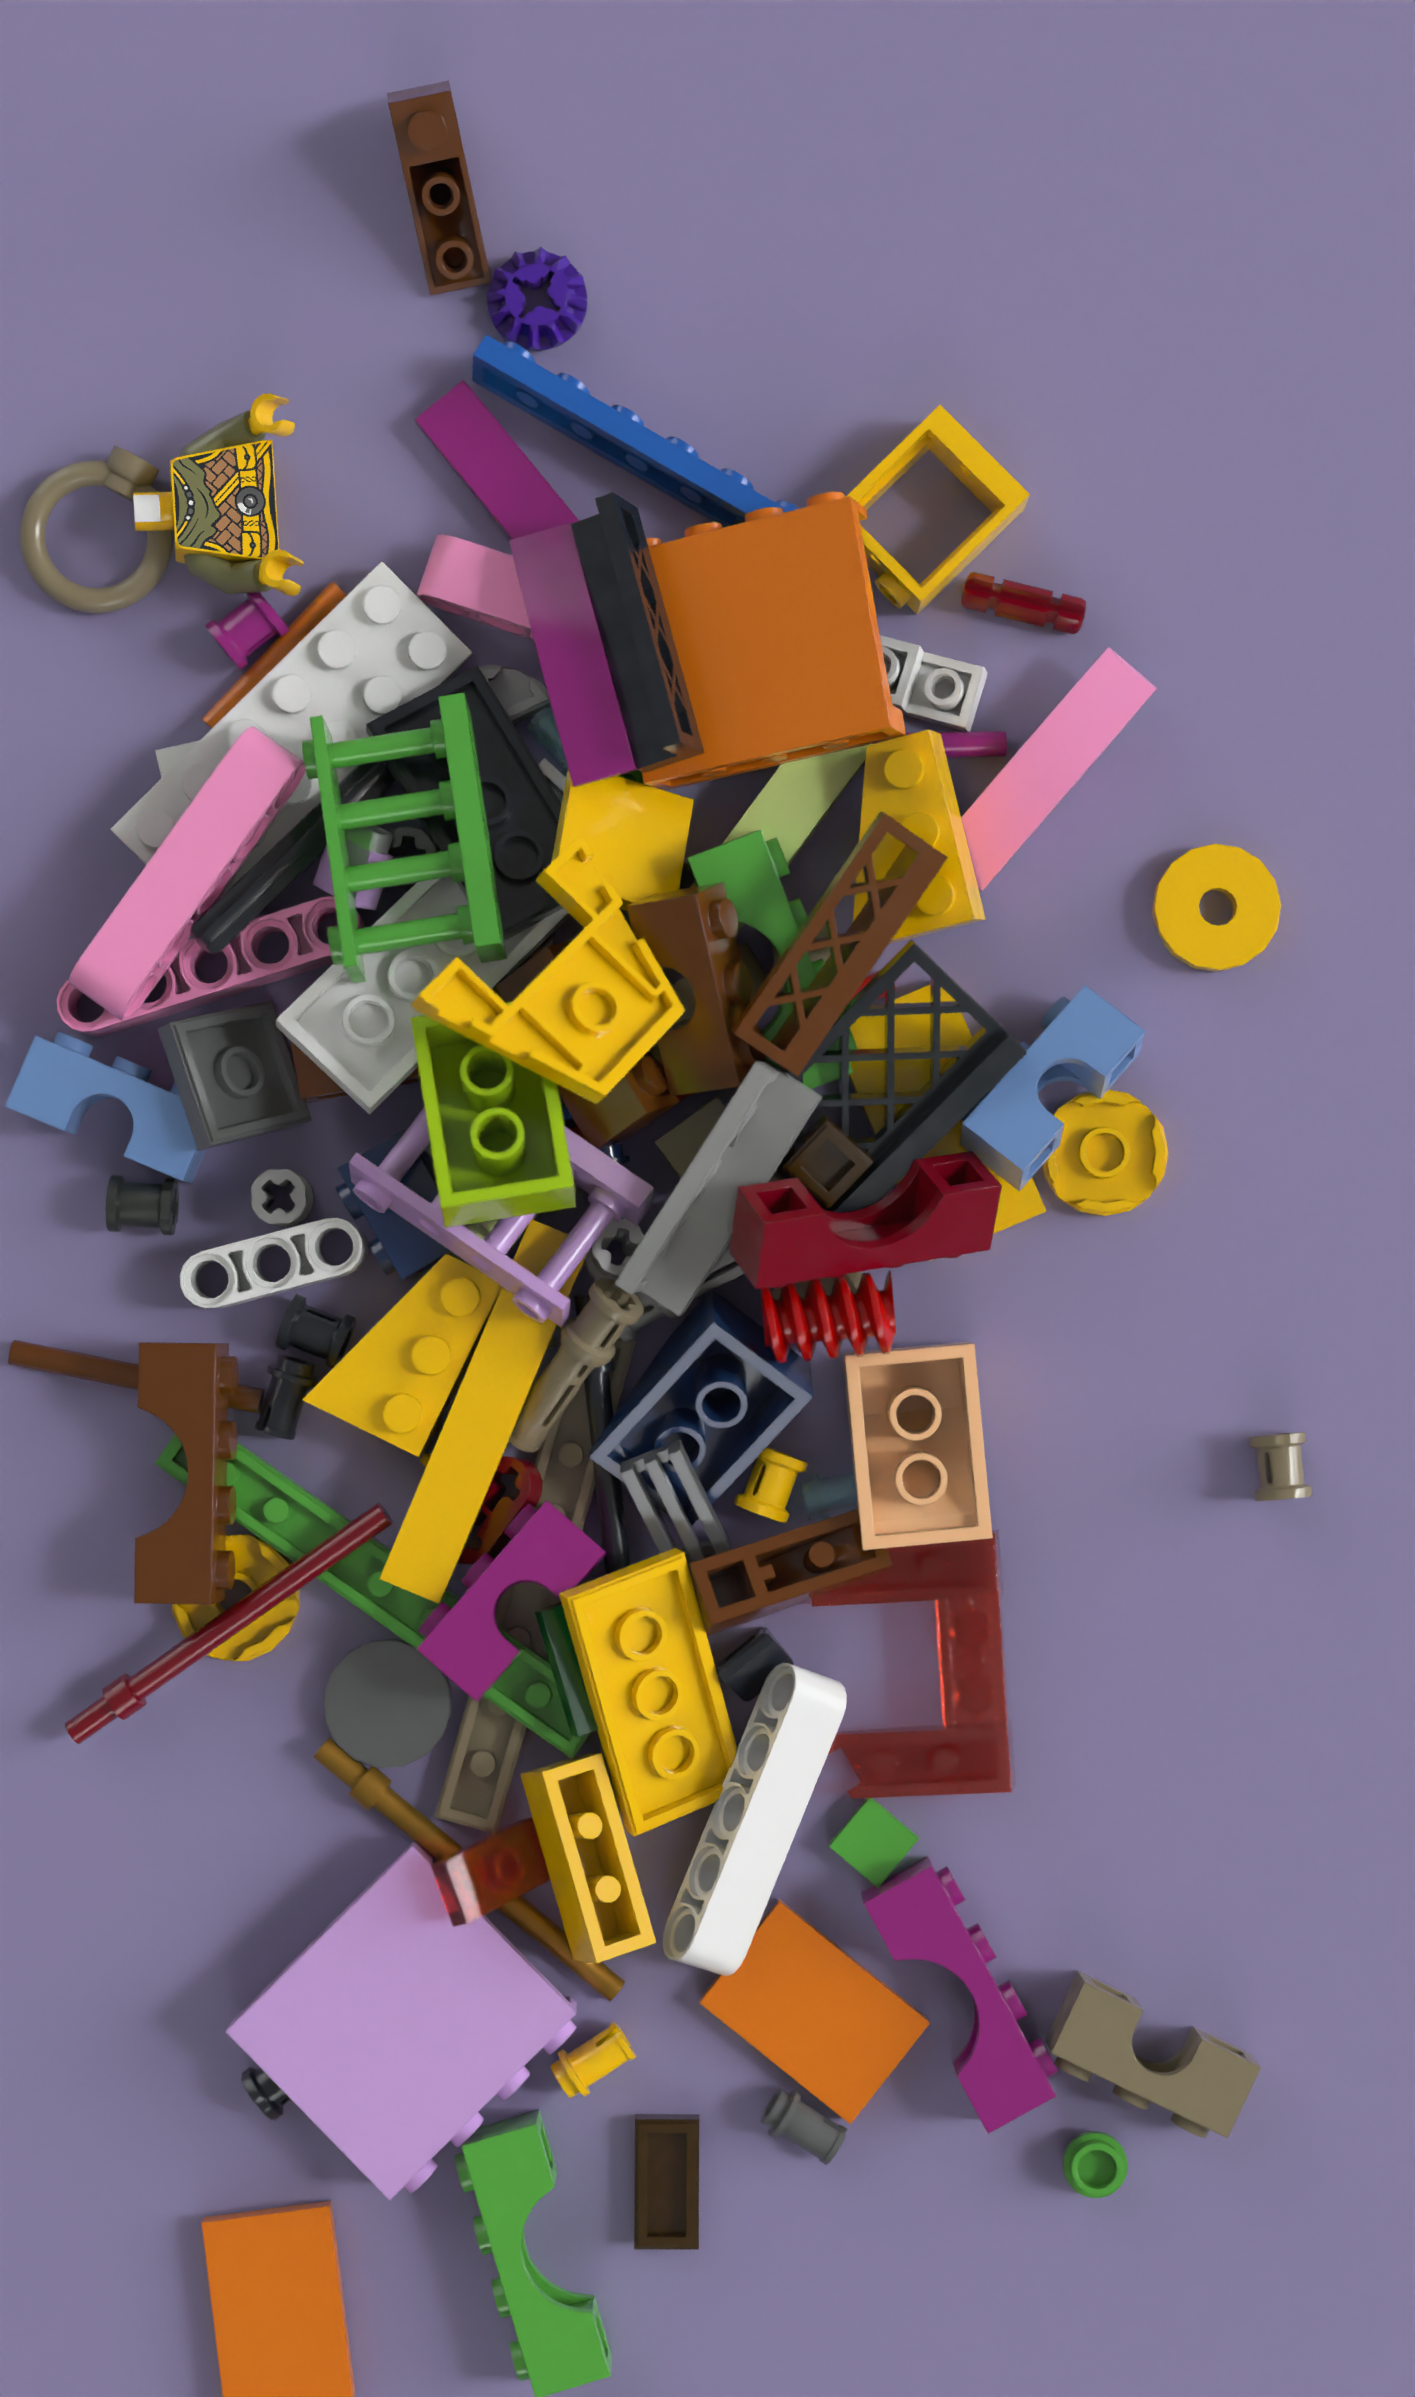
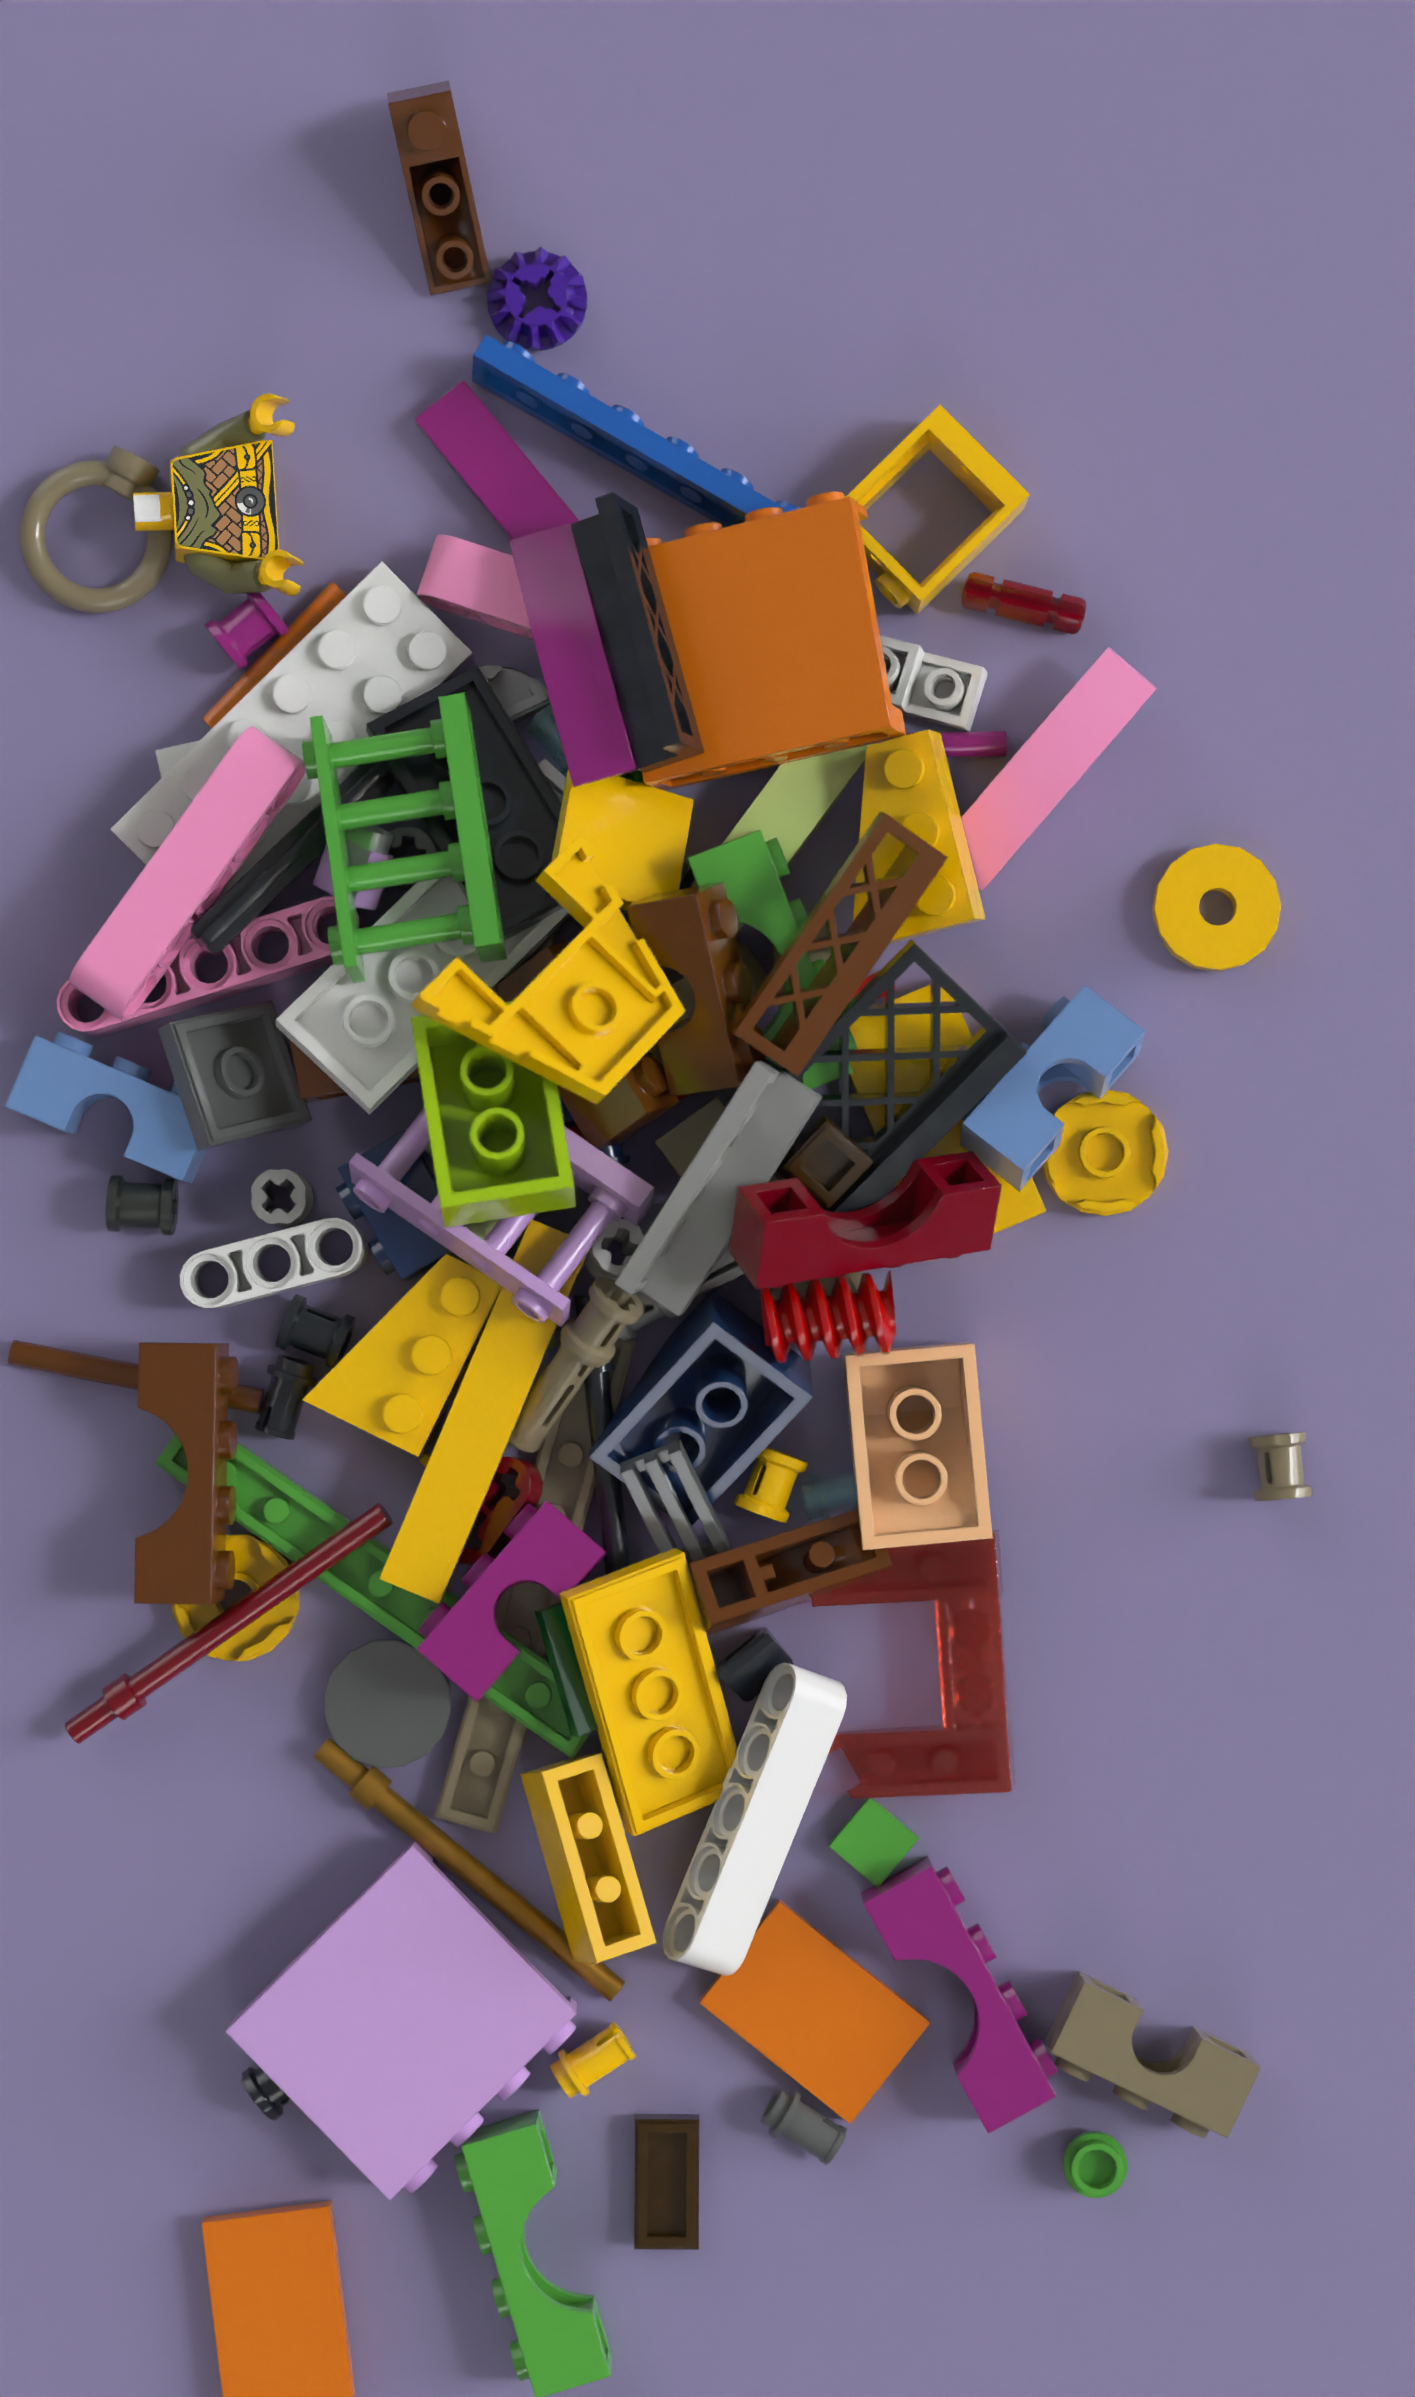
(491, 1872): clear red plate -> none

